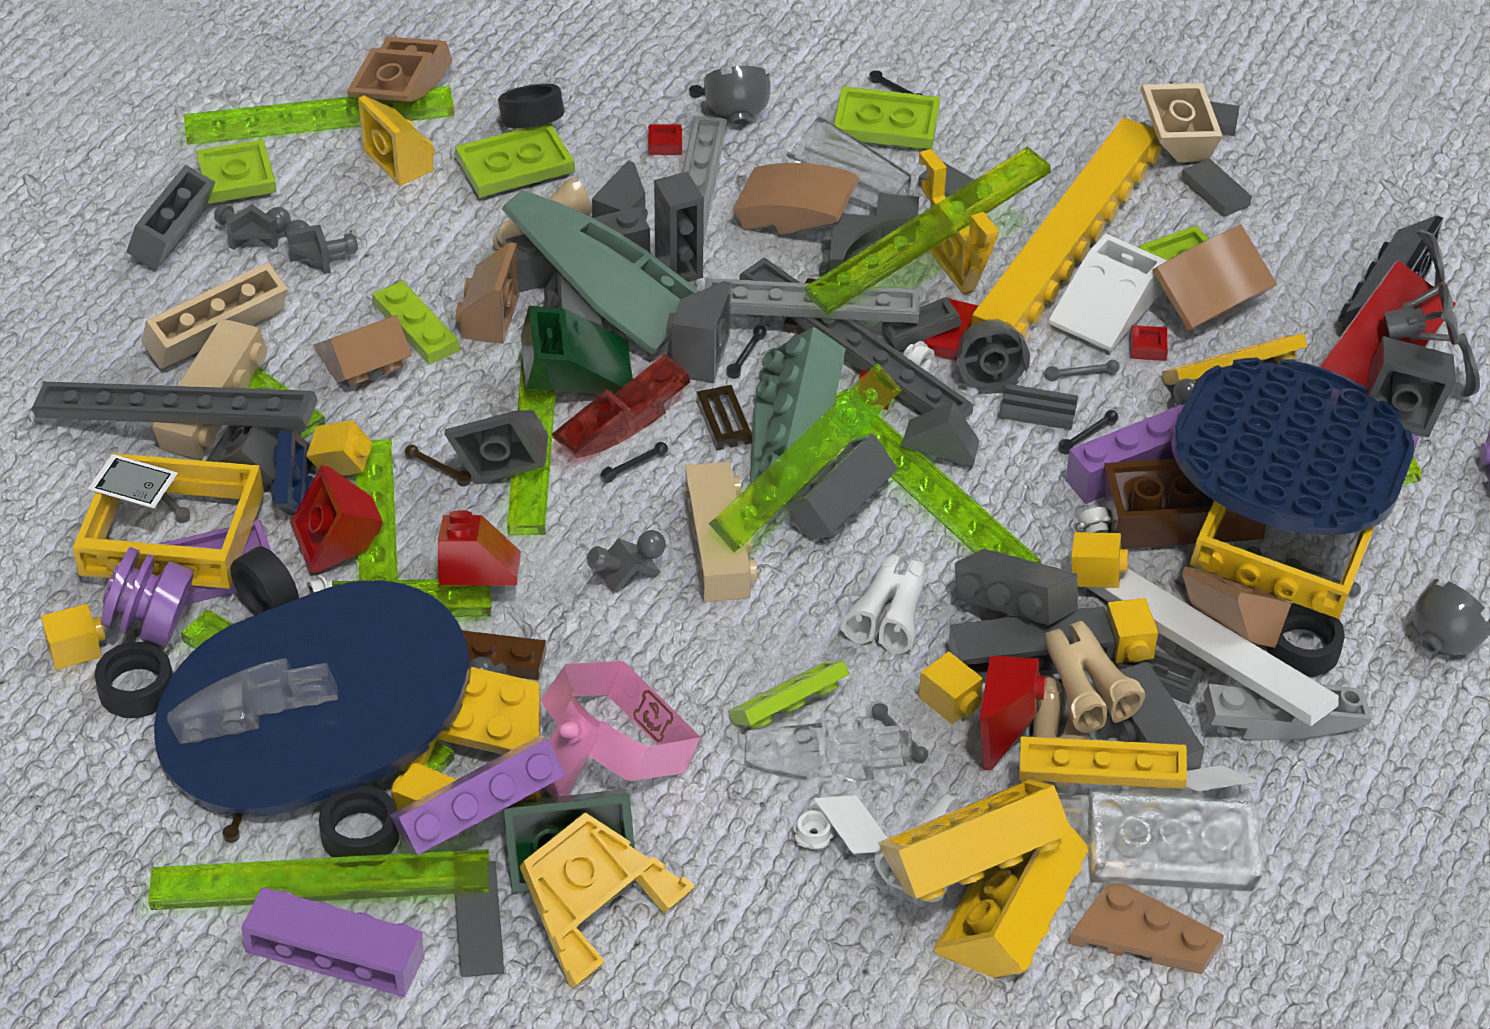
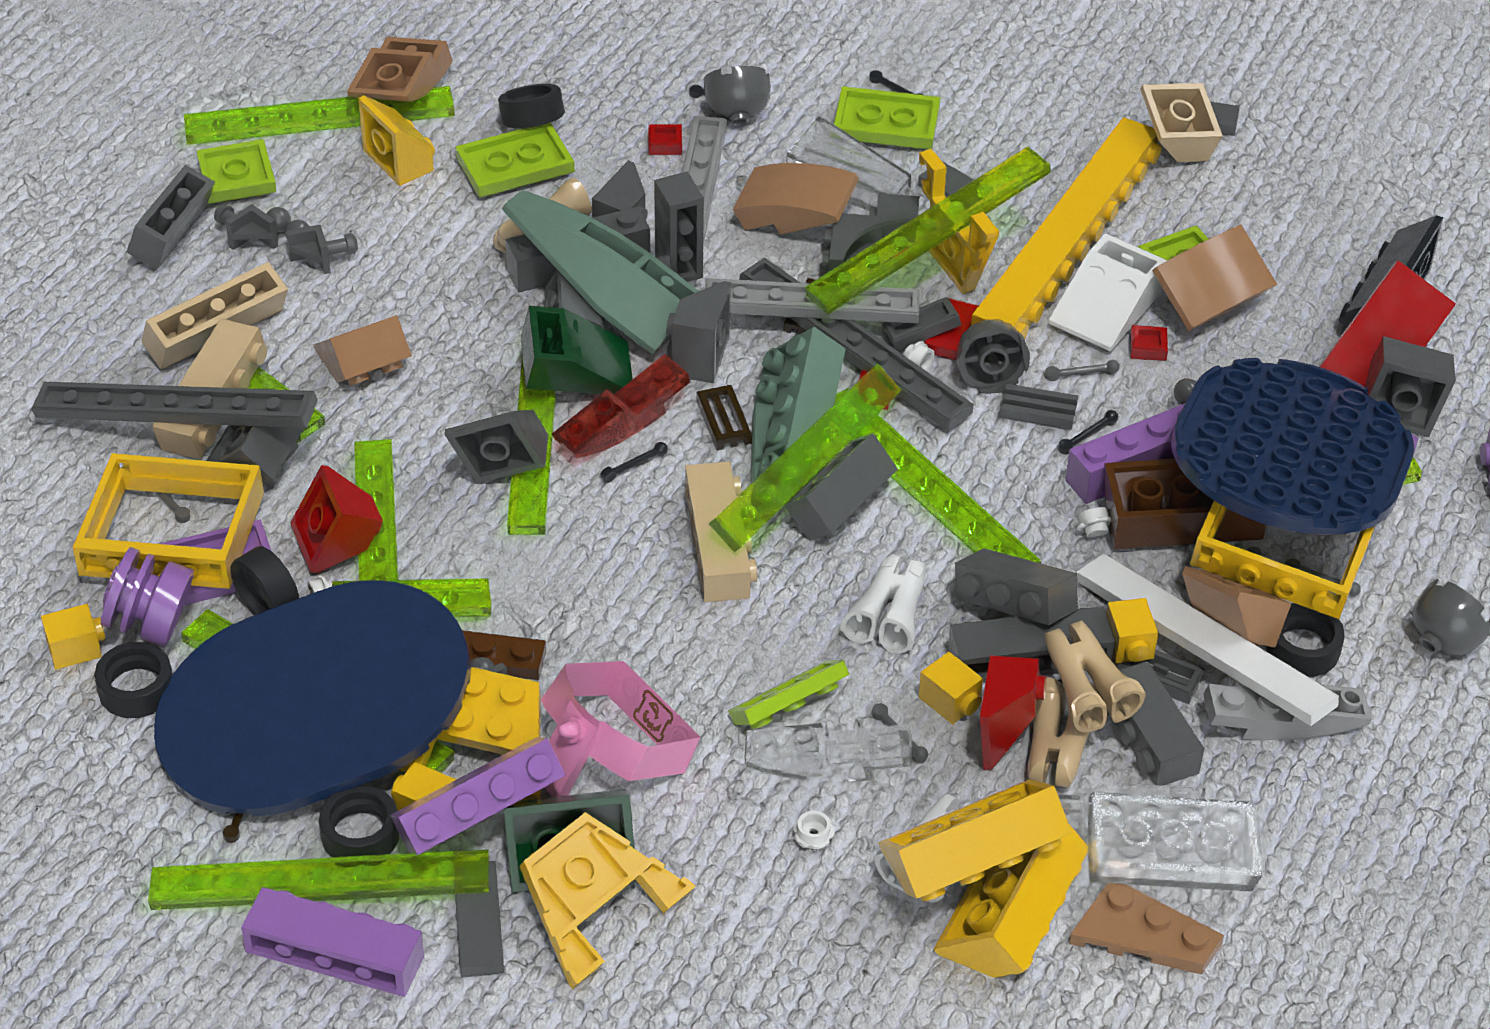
(133, 481): sticker -> none
(239, 699): clear slope -> none
(291, 472): dark blue wing -> none
(340, 447): yellow brick -> none
(420, 325): lime plate -> none
(462, 477): dark brown hinge -> none
(475, 552): red slope -> none
(490, 297): medium nougat slope -> none
(627, 558): dark grey piece -> none
(734, 370): black hinge -> none
(852, 823): white sticker -> none
(943, 435): dark grey slope -> none
(1098, 559): yellow brick -> none
(1103, 762): yellow plate -> none
(1214, 778): white sticker -> none
(1216, 187): dark grey tile -> none
(1279, 348): yellow plate -> none
(1409, 321): dark grey plant -> none

